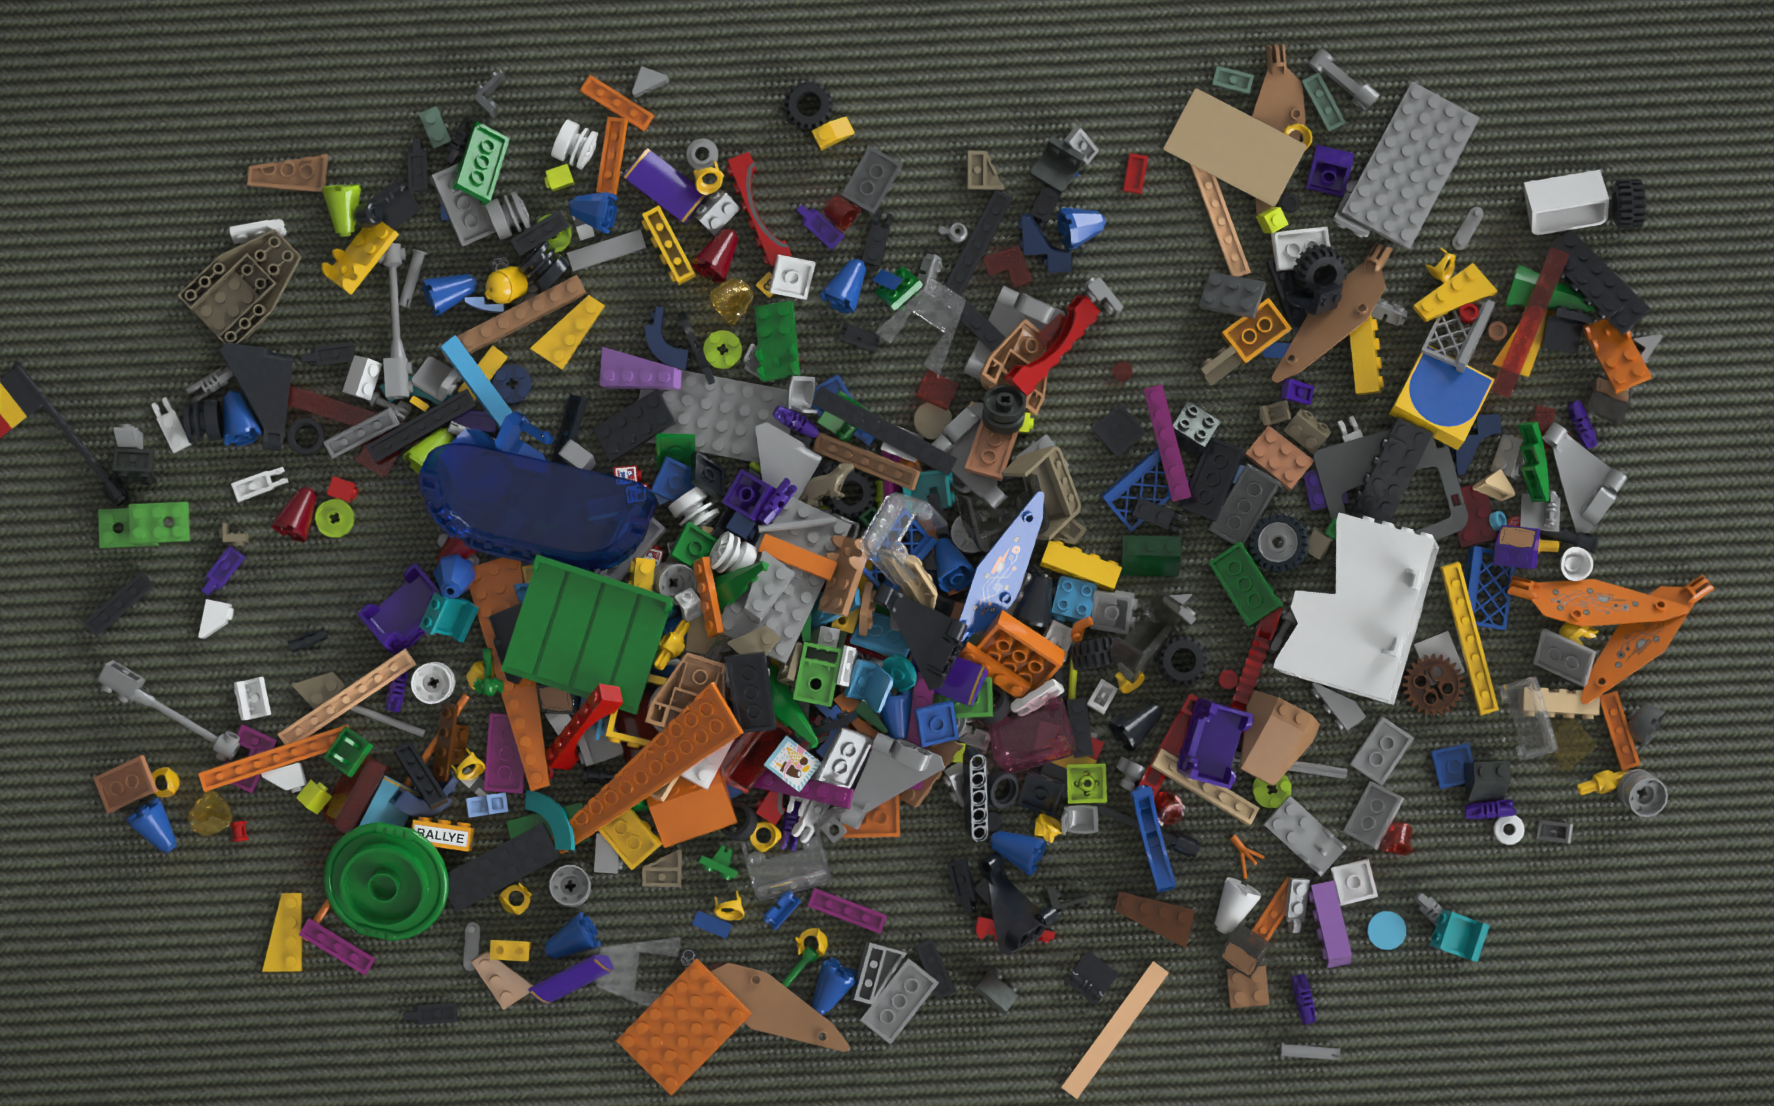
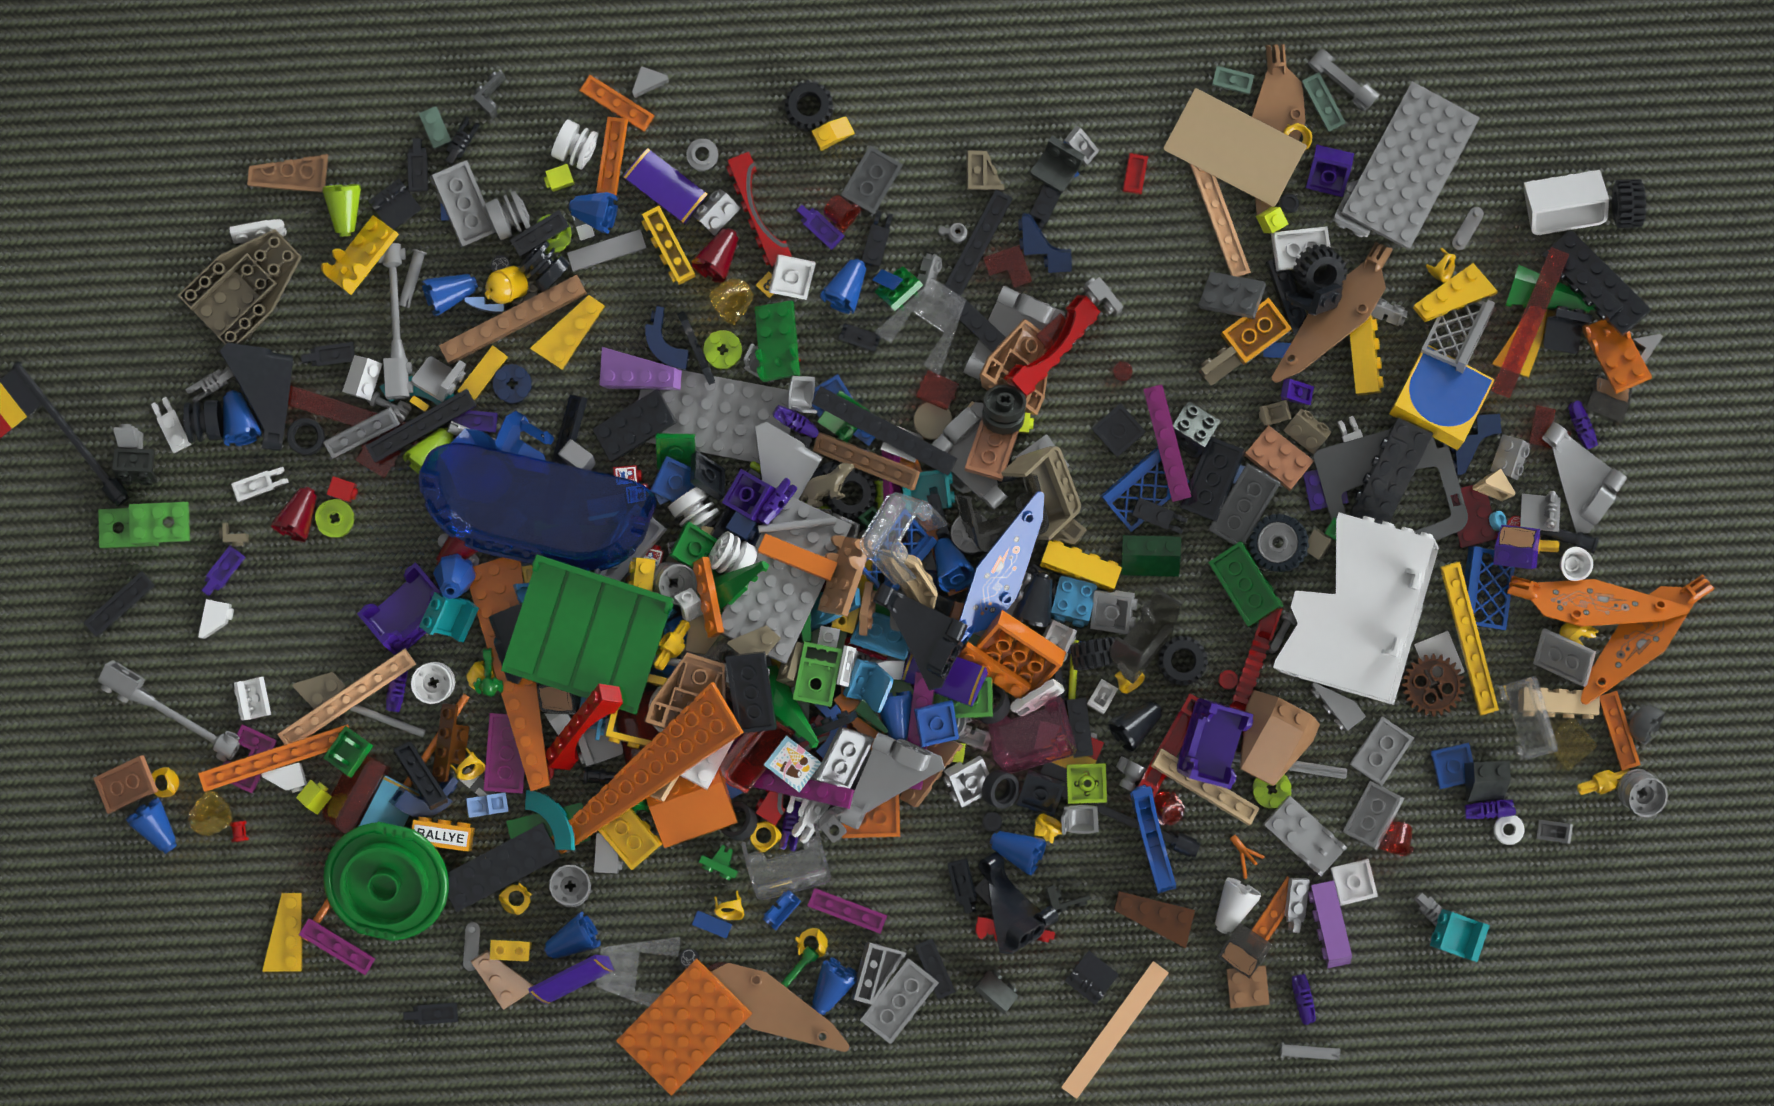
(308, 640): black pin -> none
(368, 214): black head -> none
(475, 380): dark azure tile -> none
(481, 163): hinge -> none
(664, 871): dark tan wing -> none
(707, 189): yellow piece -> none
(767, 588): light grey wedge -> none
(901, 671): teal tile -> none
(979, 801): black beam -> none
(1078, 226): blue cone -> none
(1079, 627): orange arm -> none
(1185, 613): light grey slope -> none
(1386, 930): medium azure tile -> none
(1468, 313): red tile -> none
(1497, 331): medium nougat tile -> none
(1535, 466): green slope -> none

